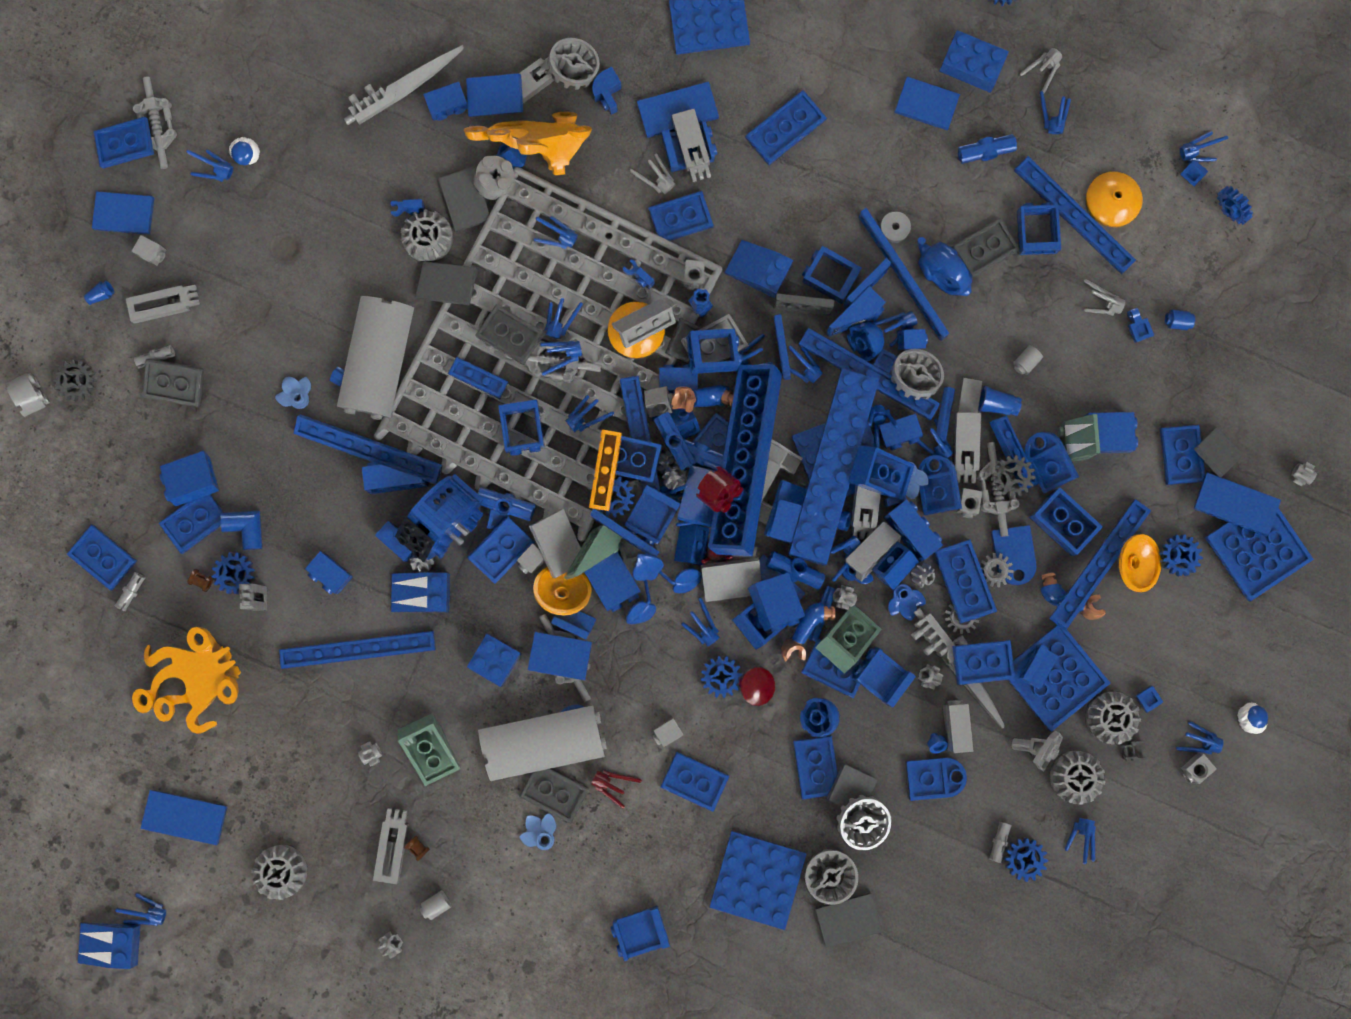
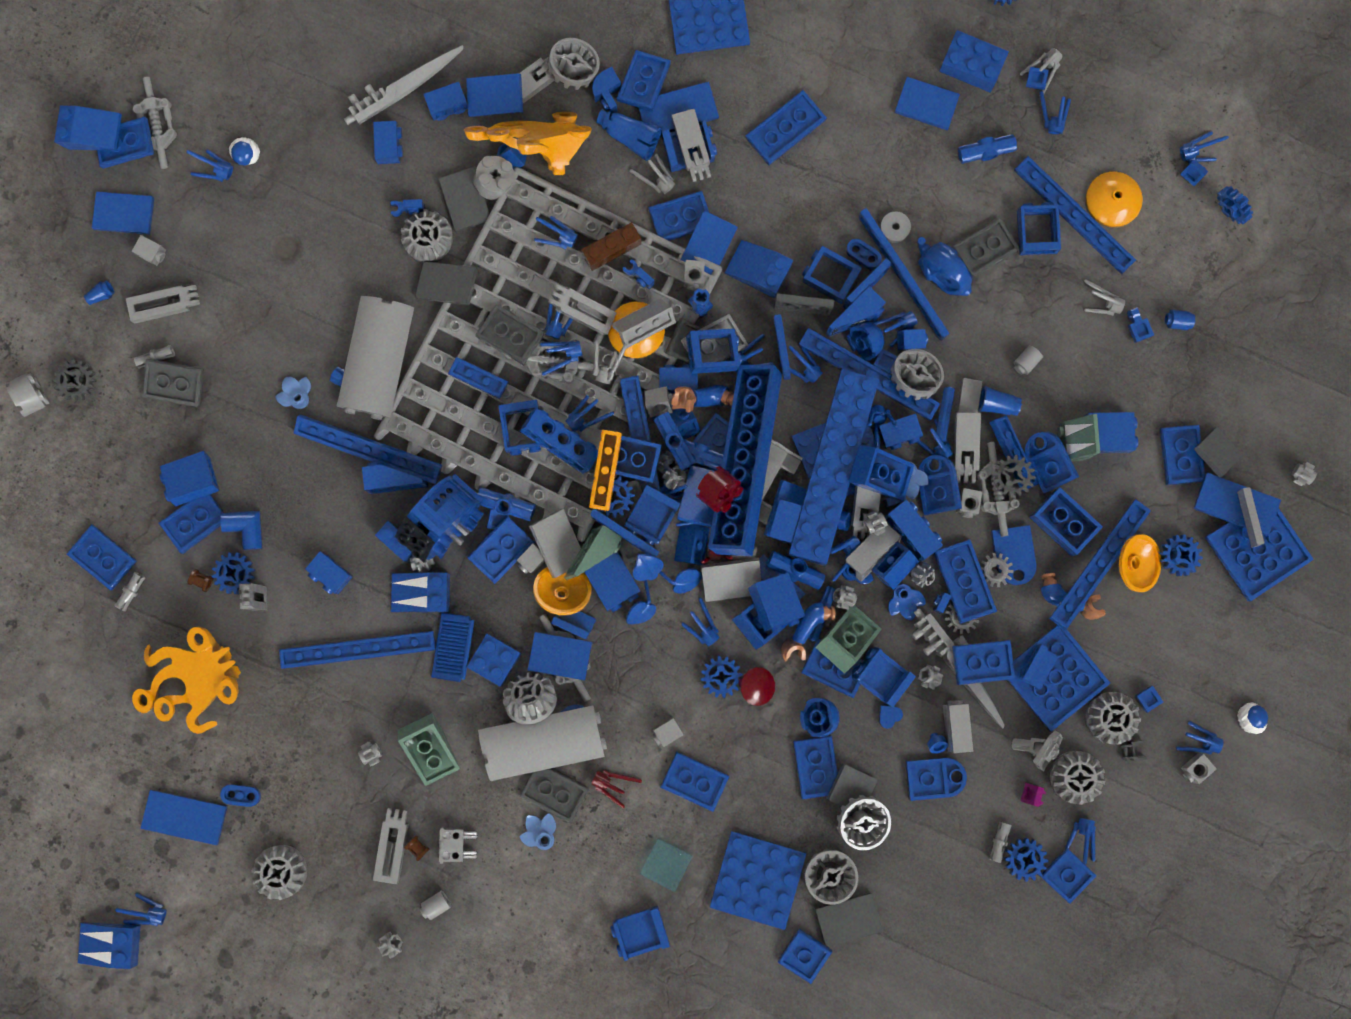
(87, 128): none -> blue slope
(241, 795): none -> blue plate
(387, 143): none -> blue brick
(449, 844): none -> light grey piece
(452, 647): none -> blue window
(533, 429): none -> blue brick
(535, 699): none -> light grey gear
(586, 311): none -> light grey hinge
(606, 374): none -> light grey plant
(611, 246): none -> reddish brown brick
(634, 134): none -> blue piece
(643, 80): none -> blue tile
(666, 865): none -> clear light blue tile
(709, 240): none -> blue tile
(805, 956): none -> blue tile
(864, 253): none -> blue plate
(875, 523): none -> light grey gear
(889, 716): none -> blue tile
(941, 602): none -> blue plate
(1032, 794): none -> magenta tile
(1036, 78): none -> blue plate
(1068, 875): none -> blue tile
(1250, 517): none -> light grey tile

